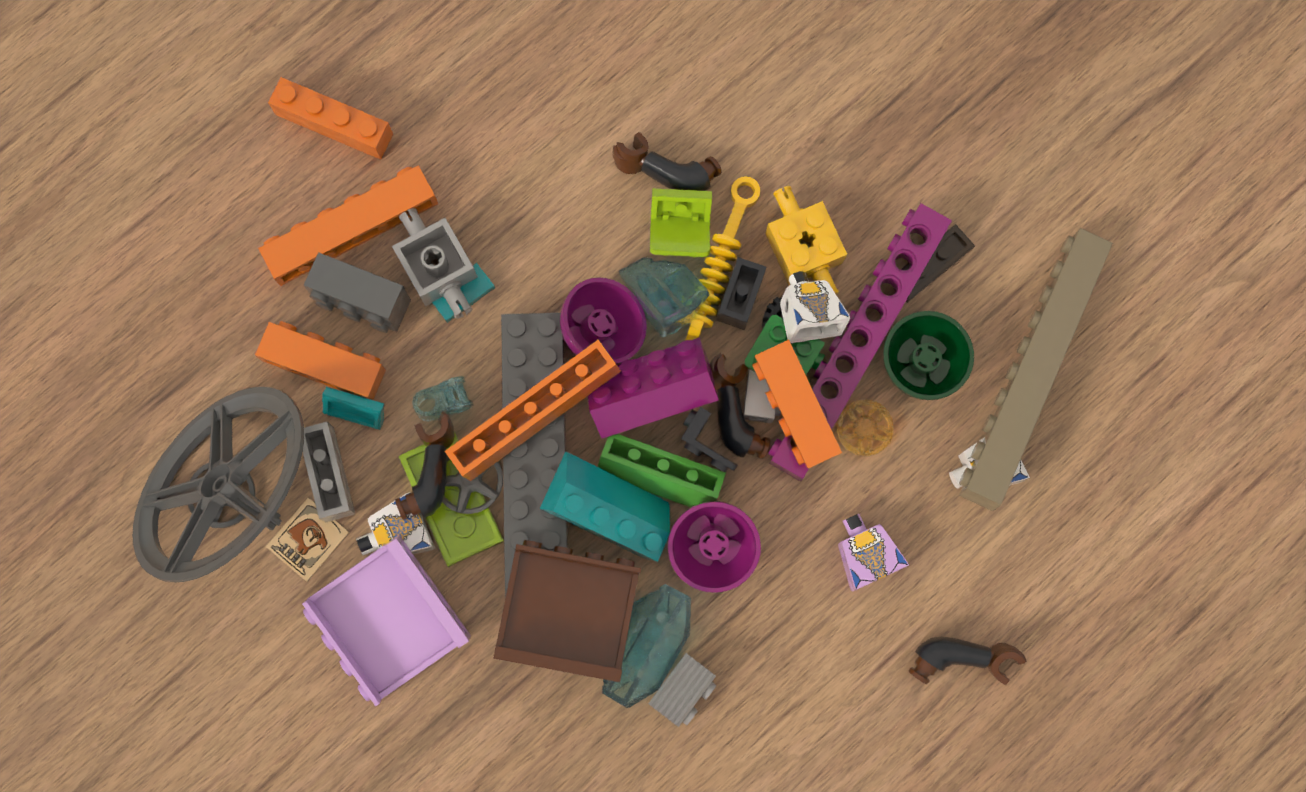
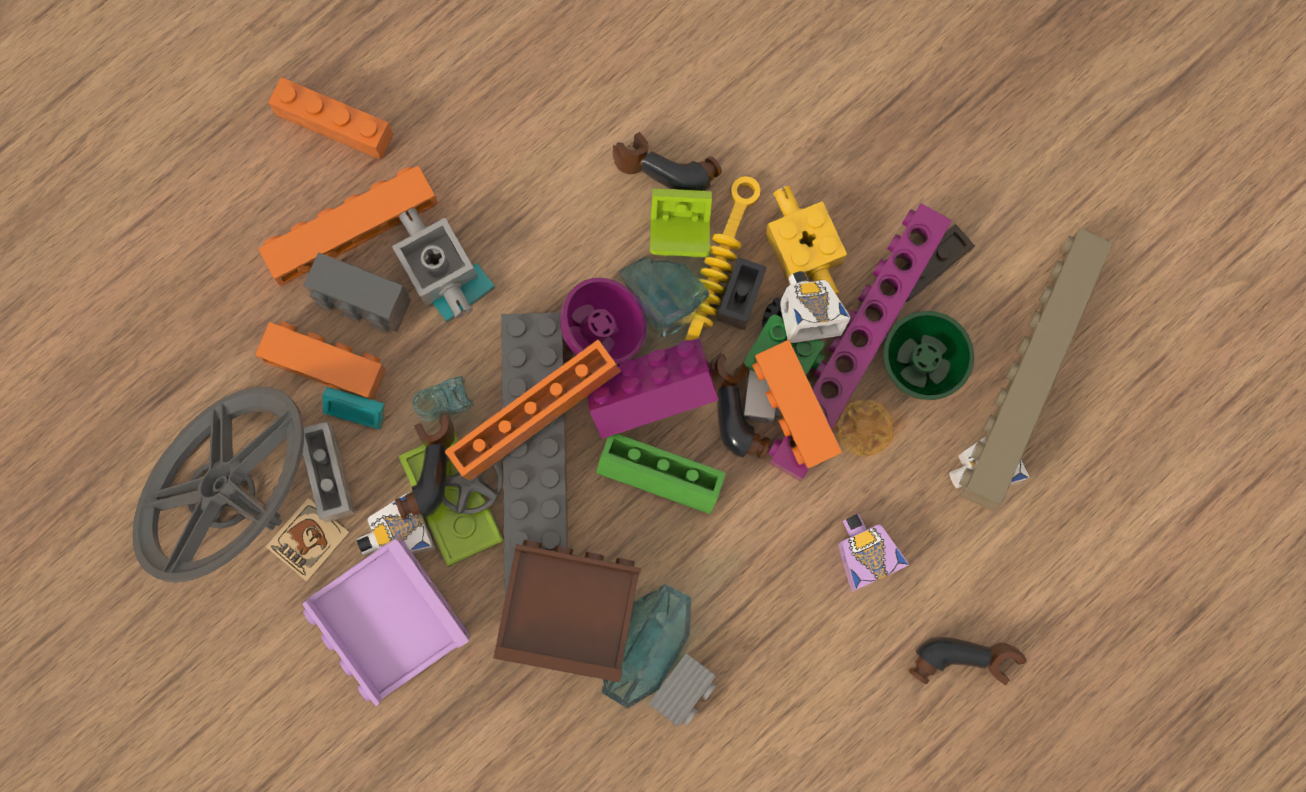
(608, 507): teal slope -> none
(695, 423): black bracket -> none
(715, 563): magenta piece -> none

